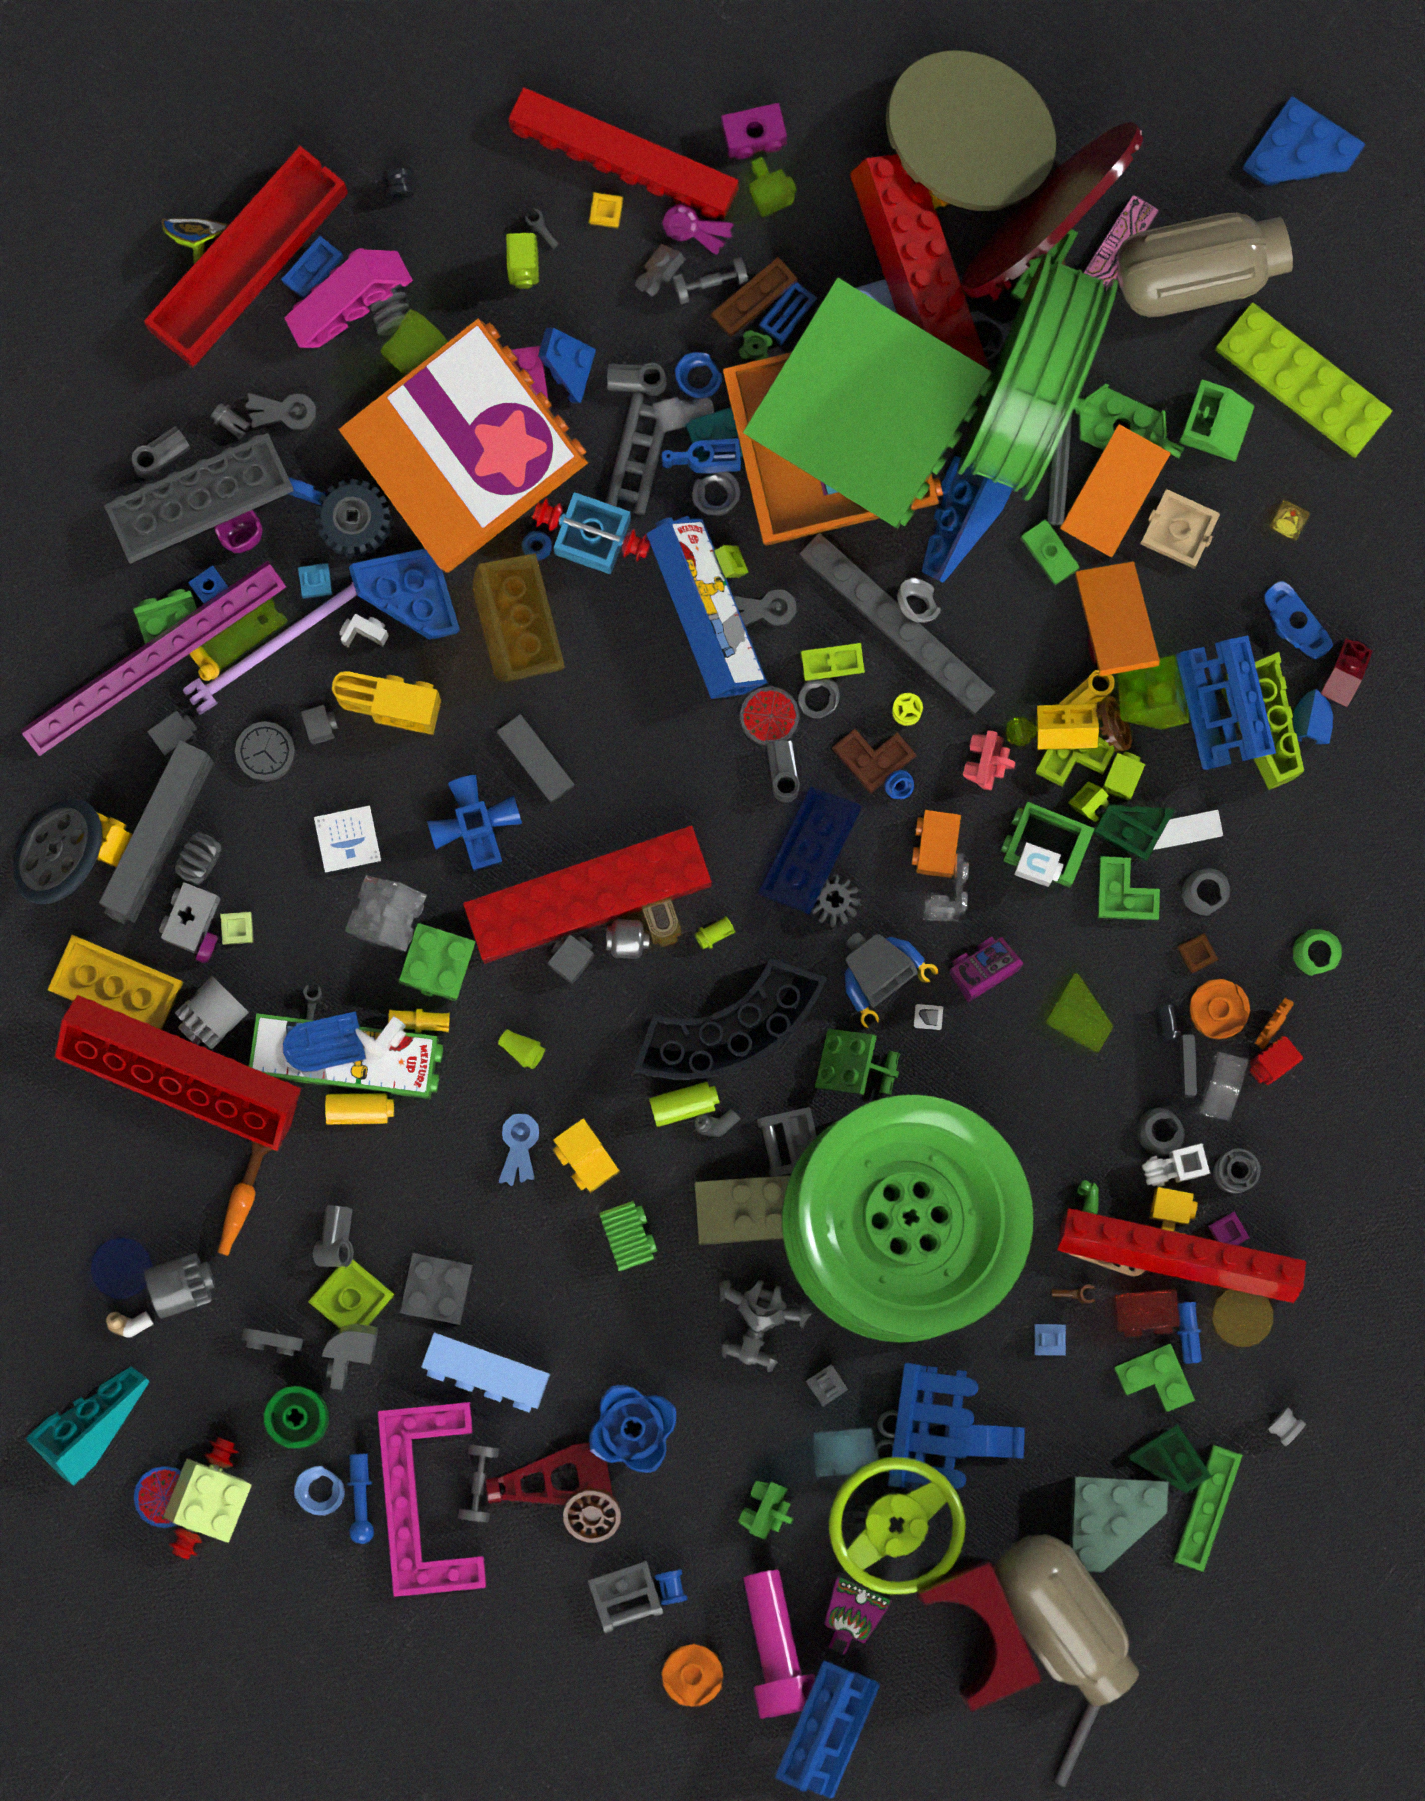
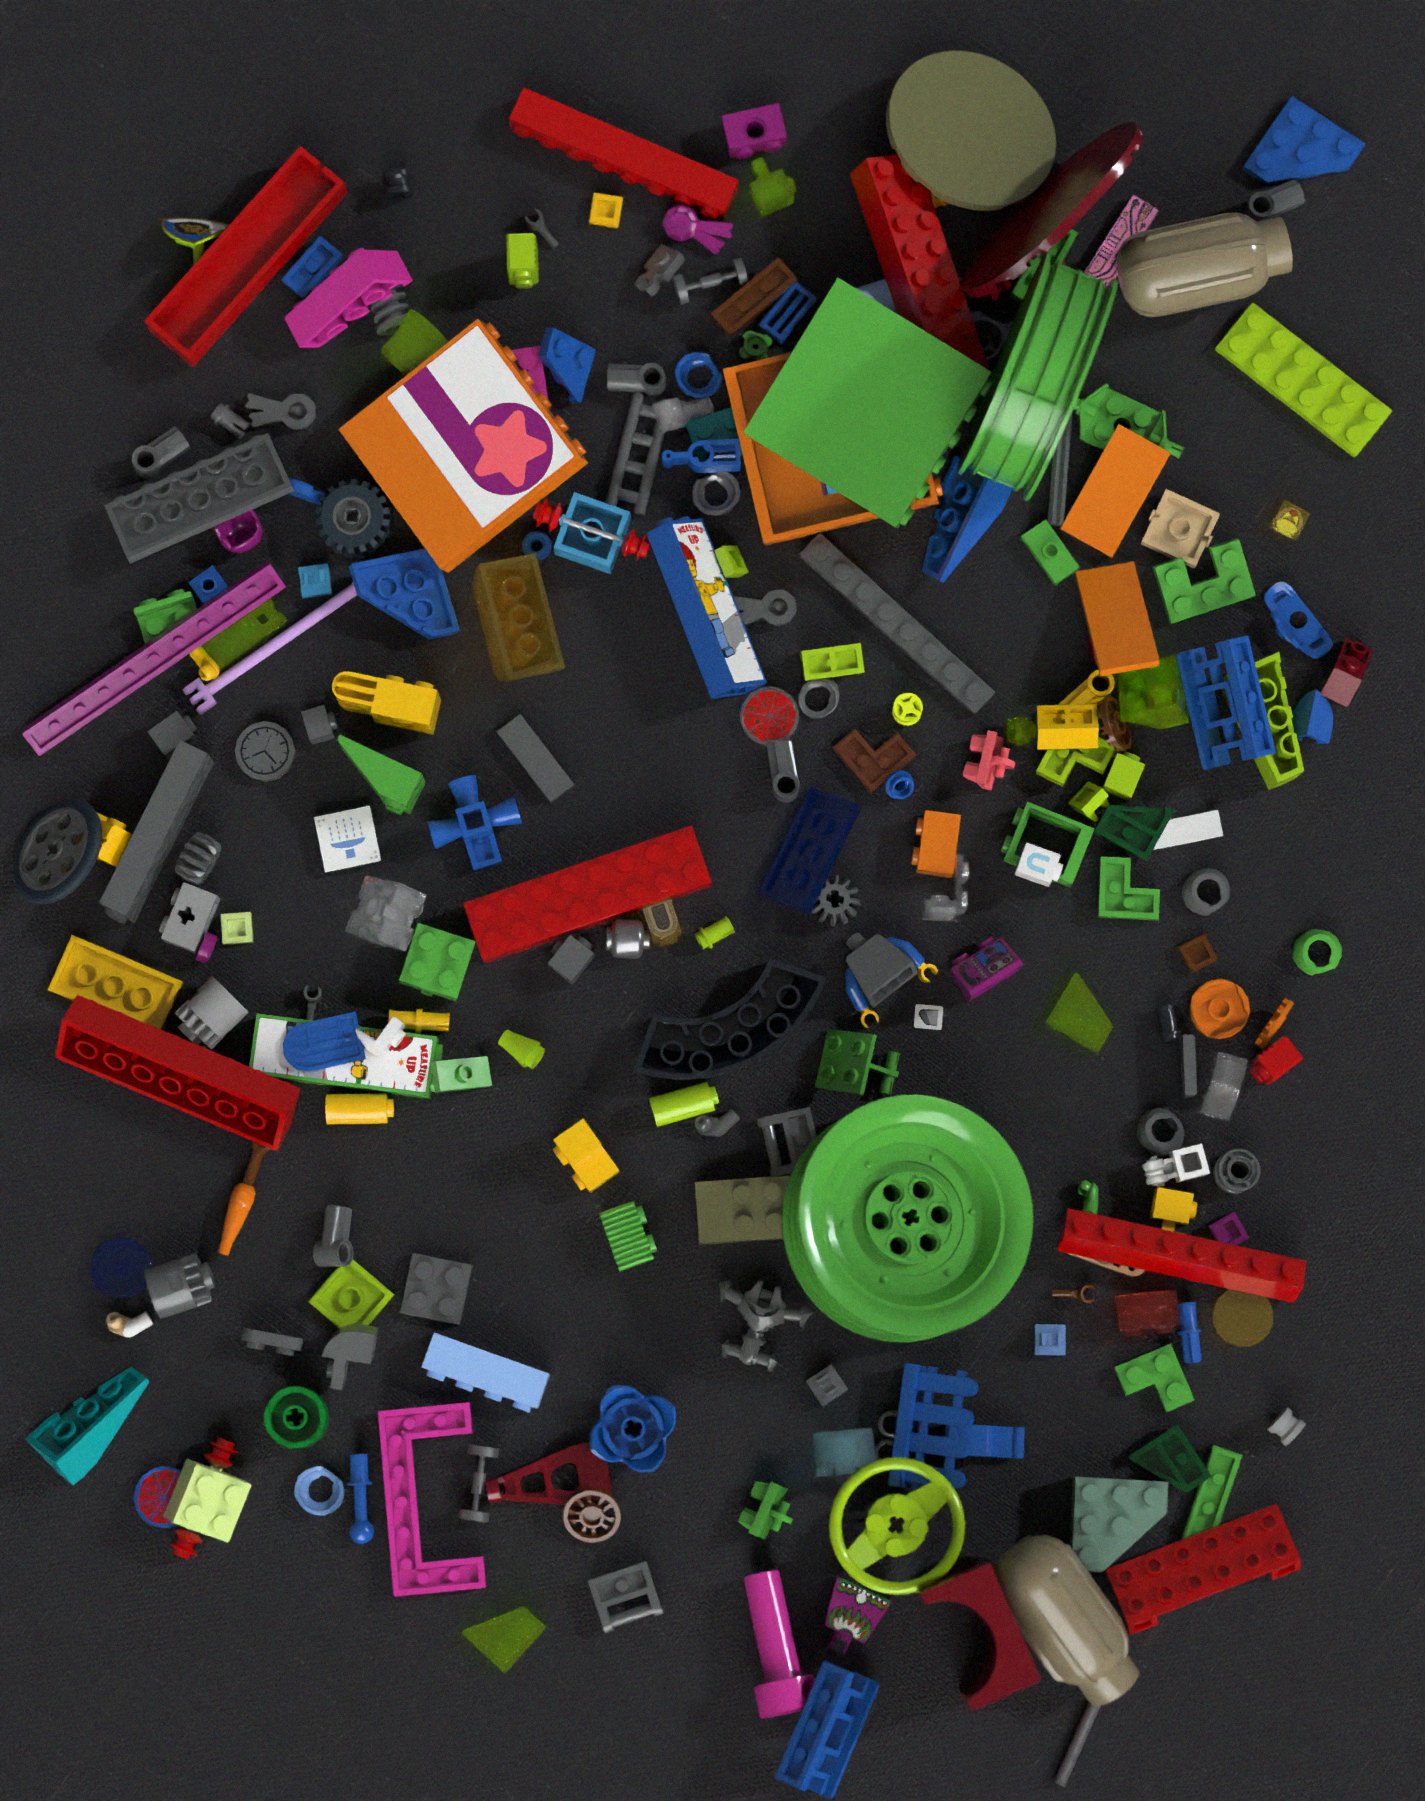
(370, 628): white bracket -> none
(392, 781): none -> bright green slope
(461, 1074): none -> bright green plate
(506, 1636): none -> clear neon green wing
(520, 1134): medium blue piece -> none
(671, 1587): blue bush -> none
(692, 1675): orange tile -> none
(922, 590): light grey piece -> none
(1188, 600): none -> bright green plate
(1203, 1566): none -> red bracket
(1217, 421): bright green slope -> none
(1275, 201): none -> dark grey piece

